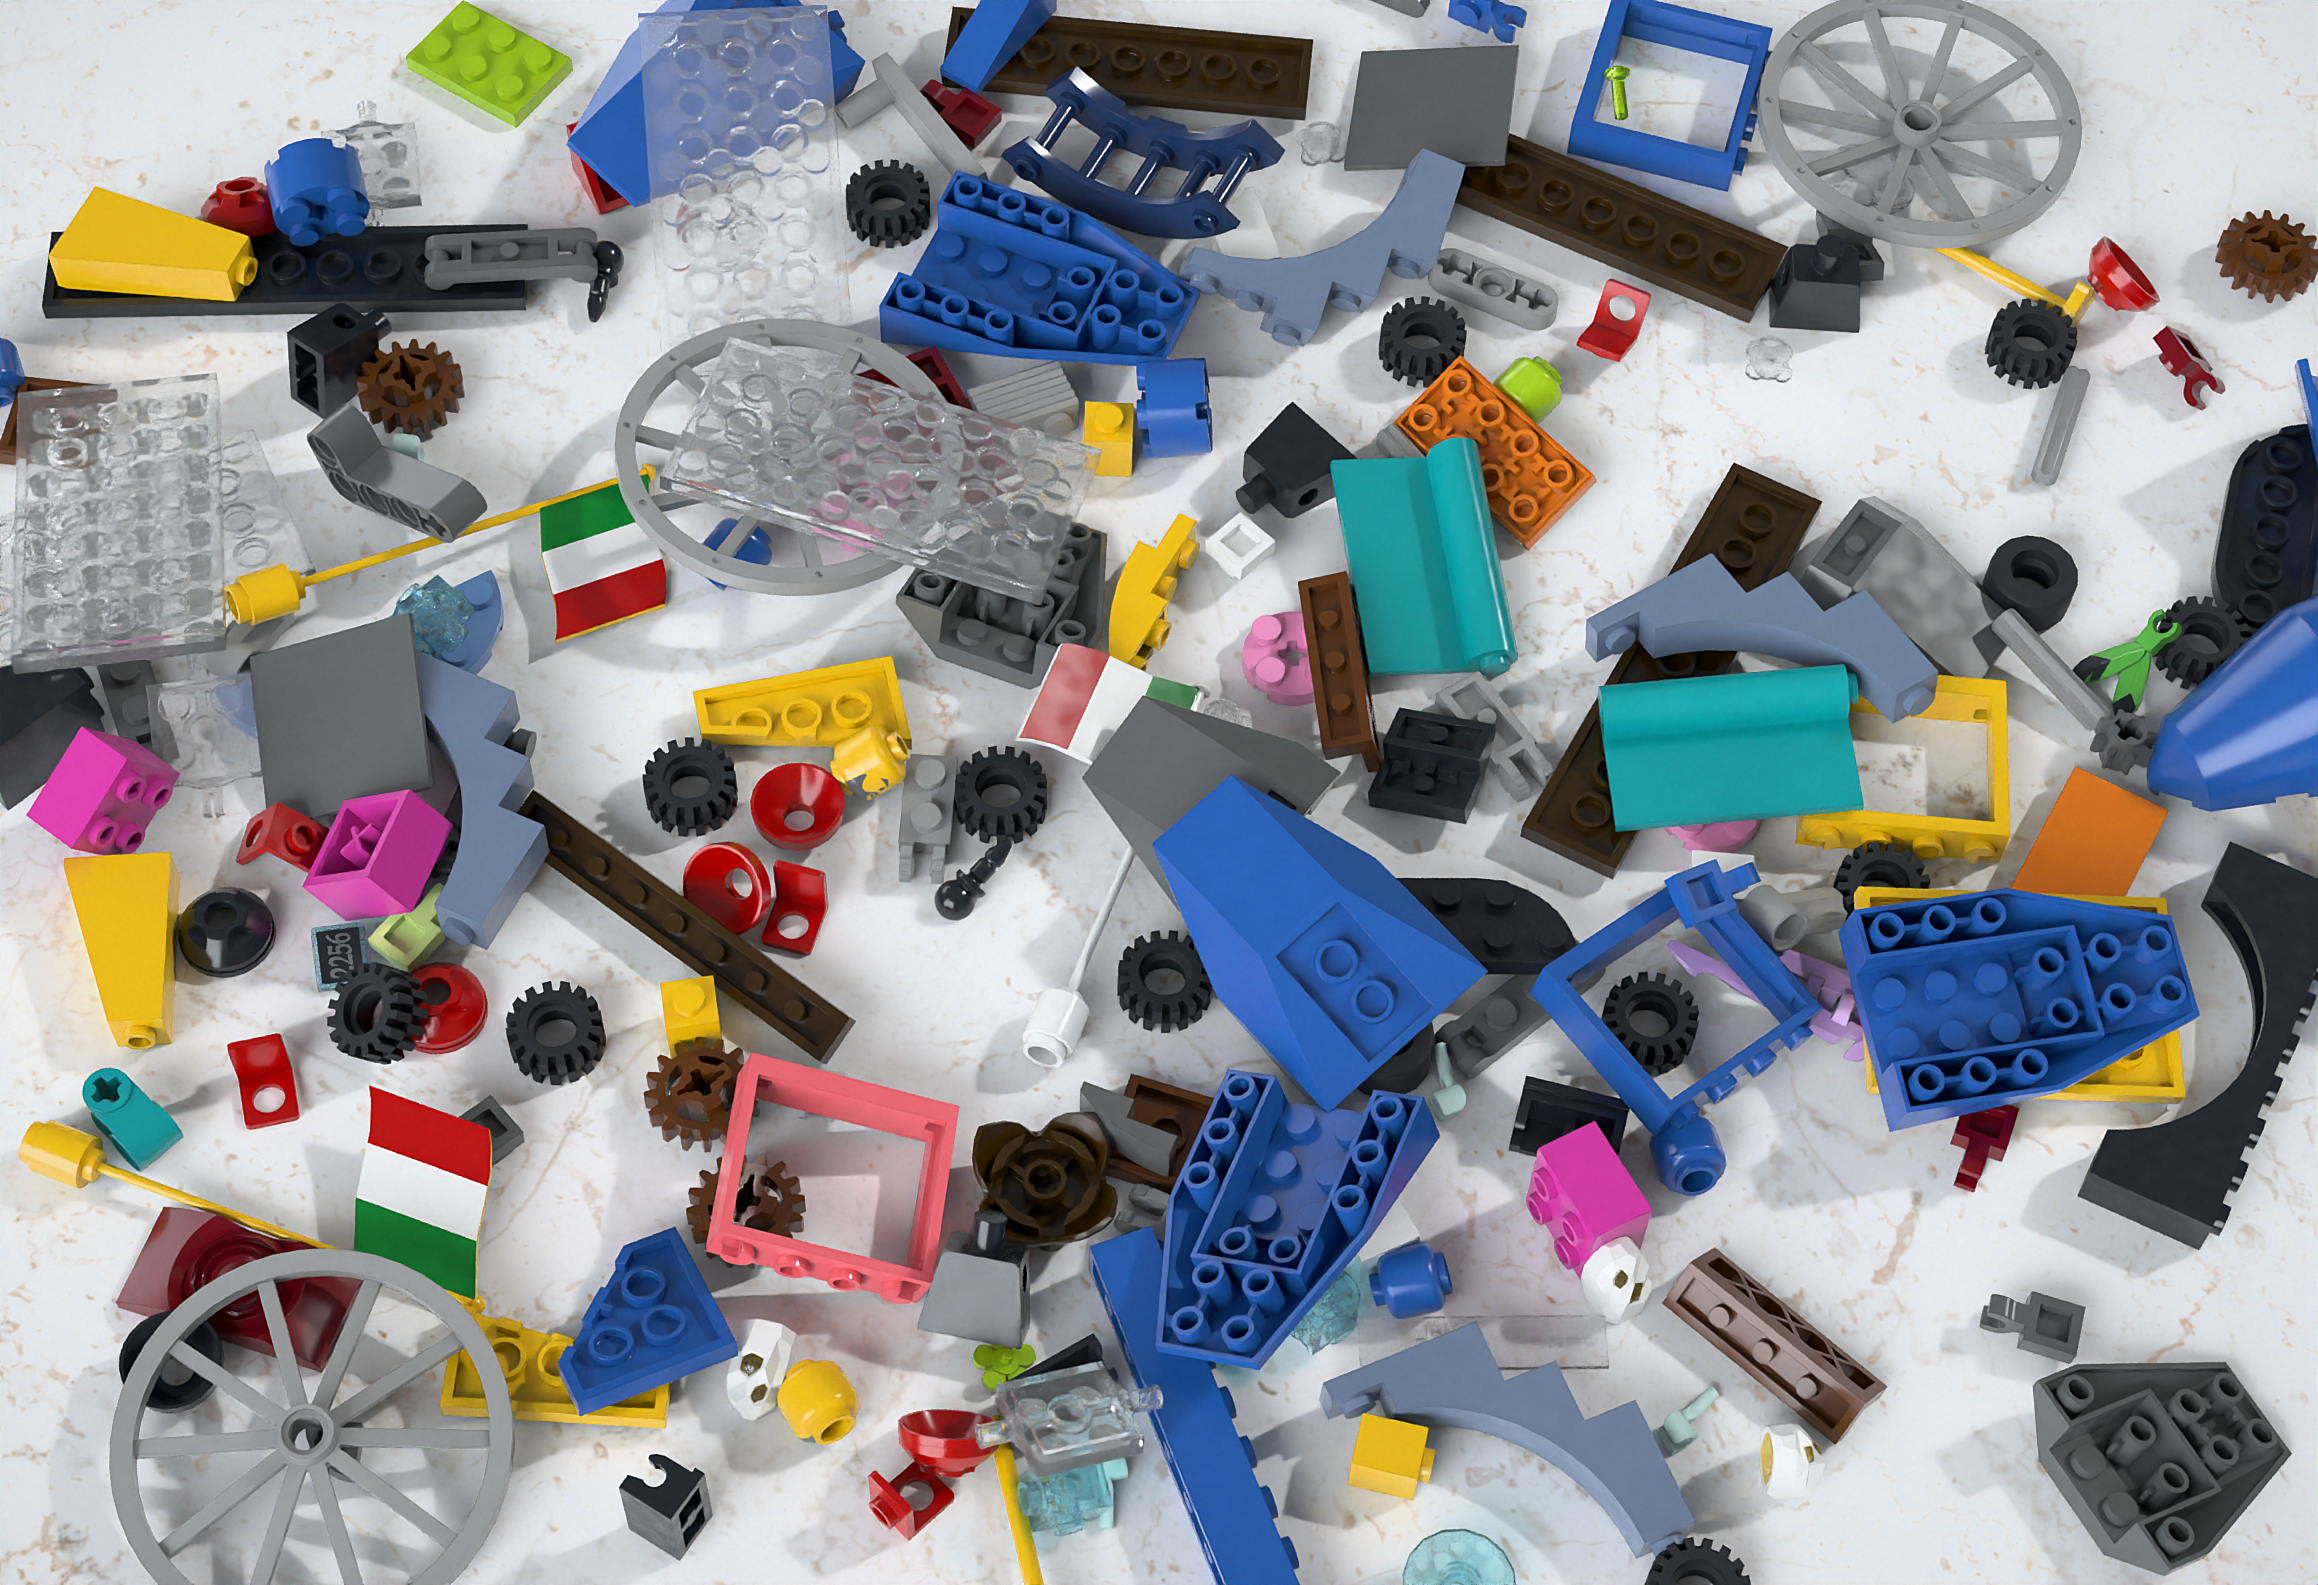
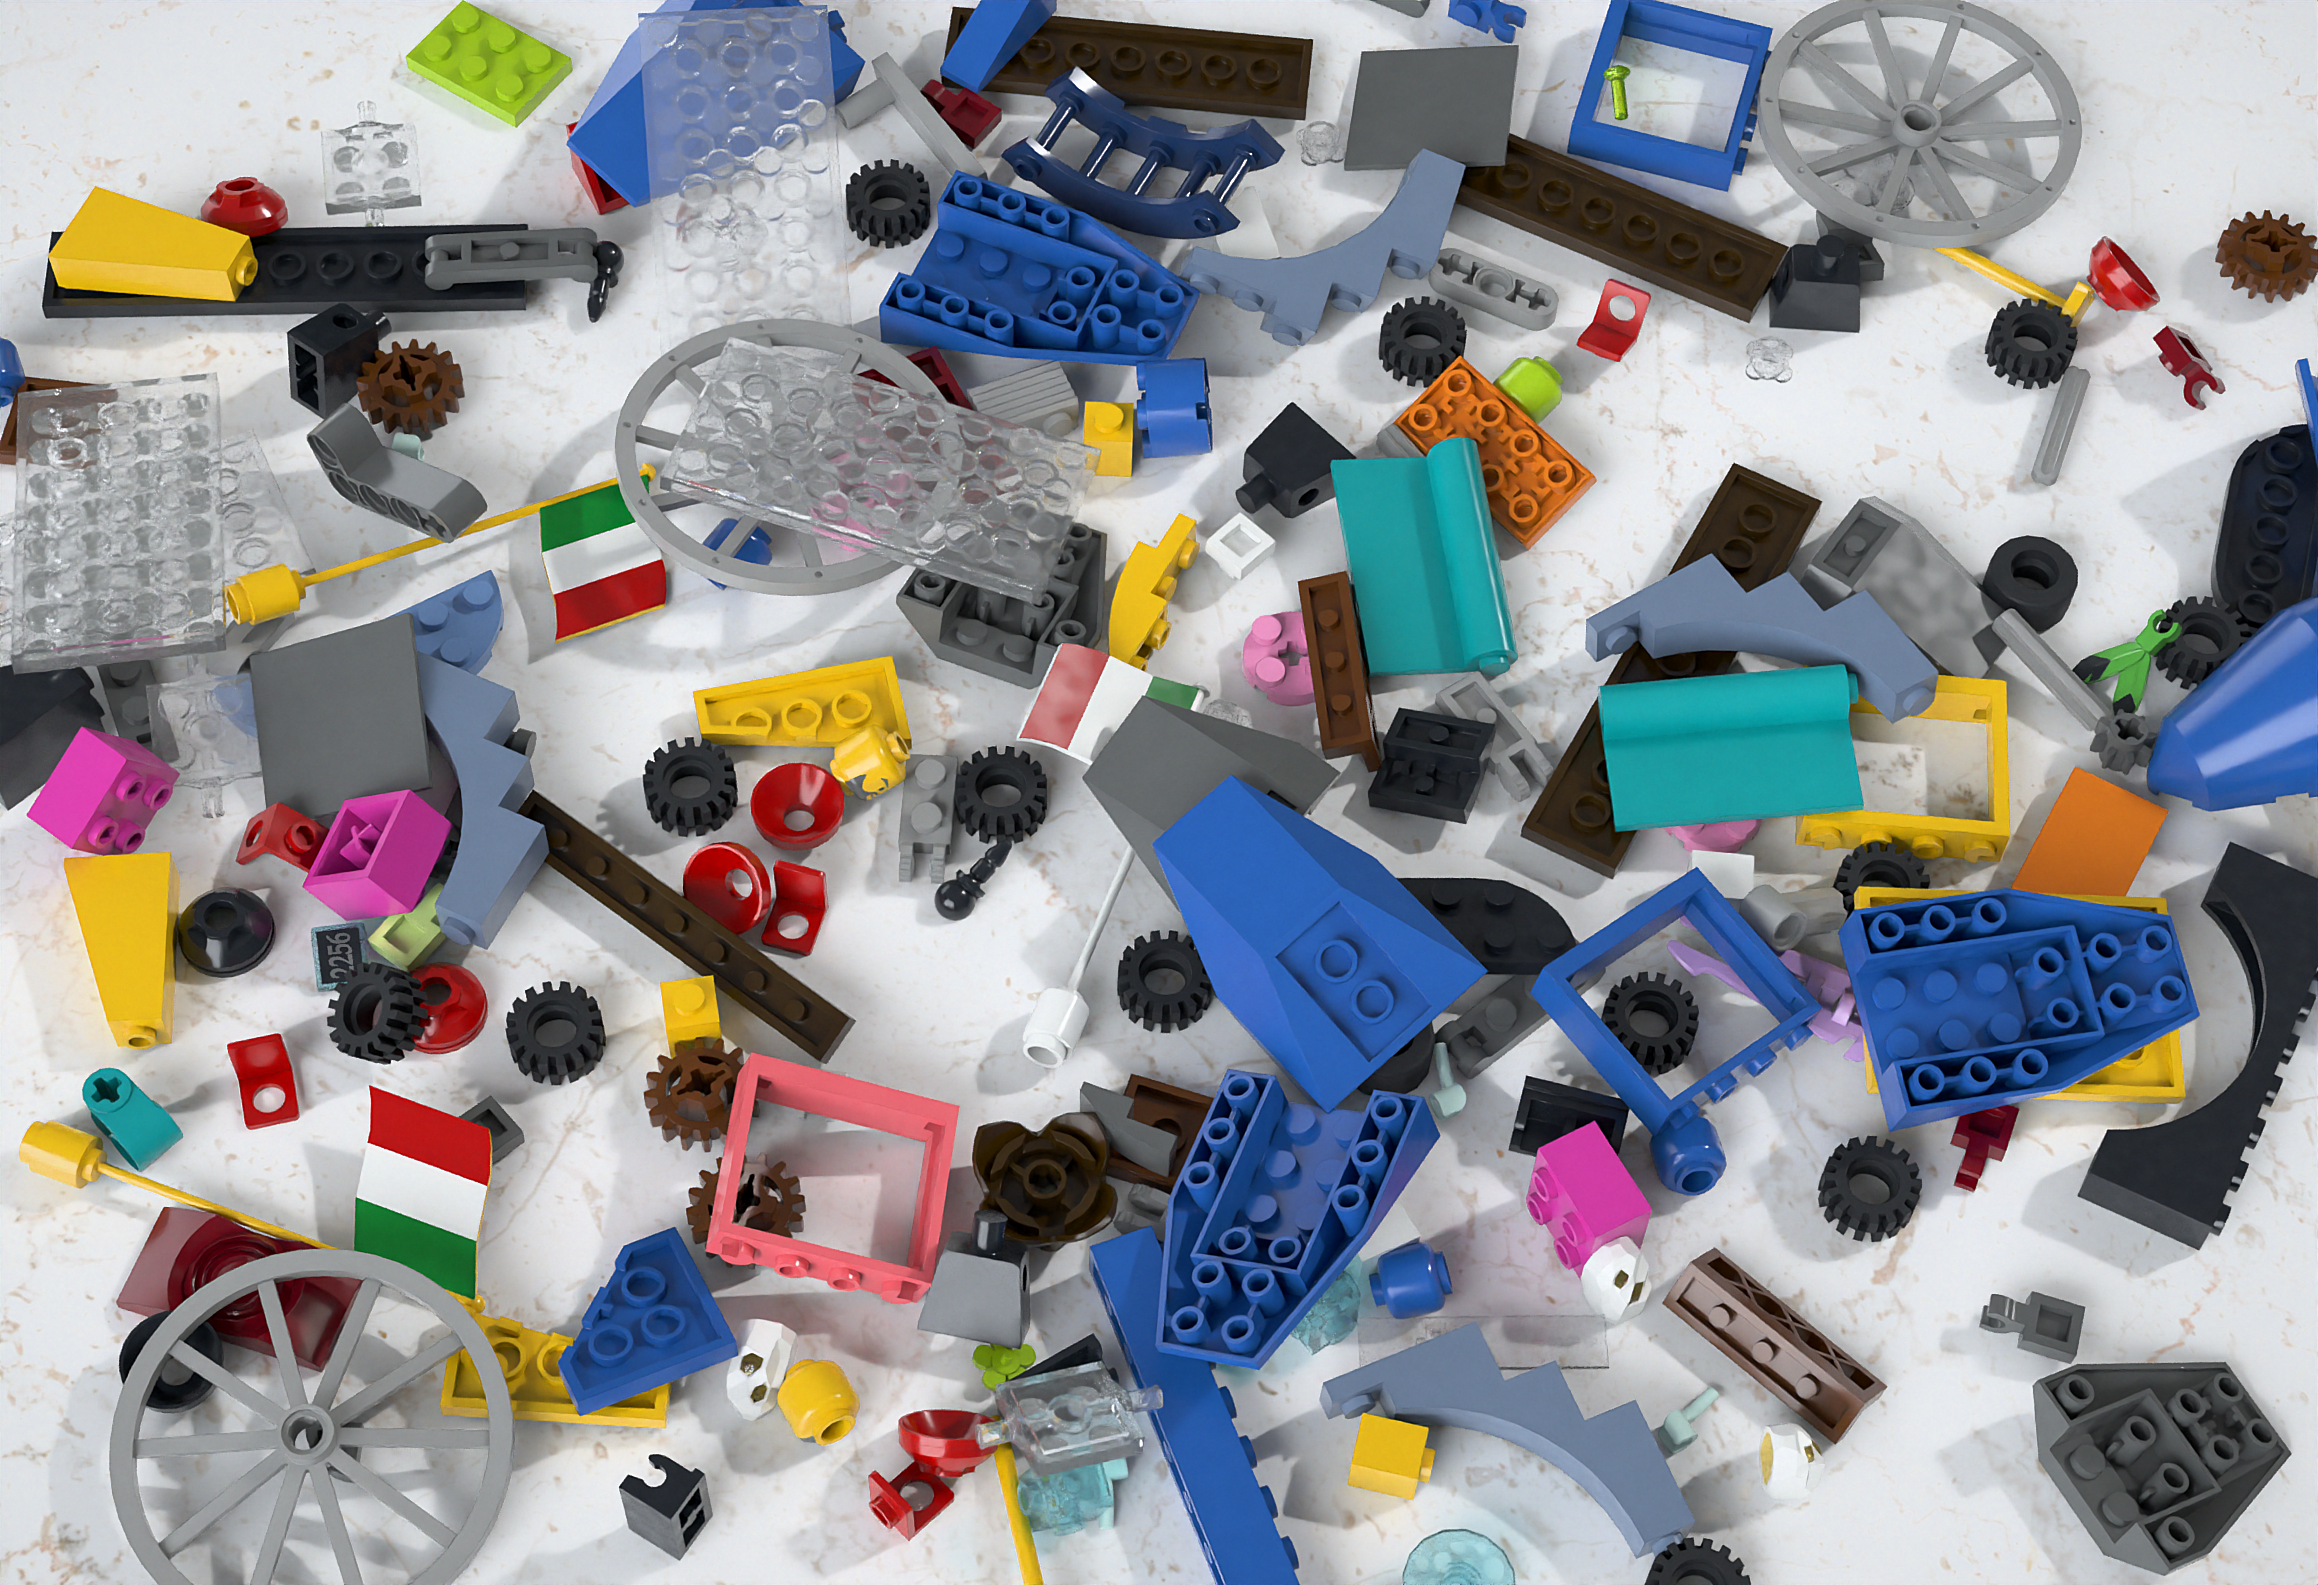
(317, 191): blue brick -> none
(438, 615): clear light blue brick -> none
(1707, 892): blue plate -> none
(1882, 1164): none -> black tyre

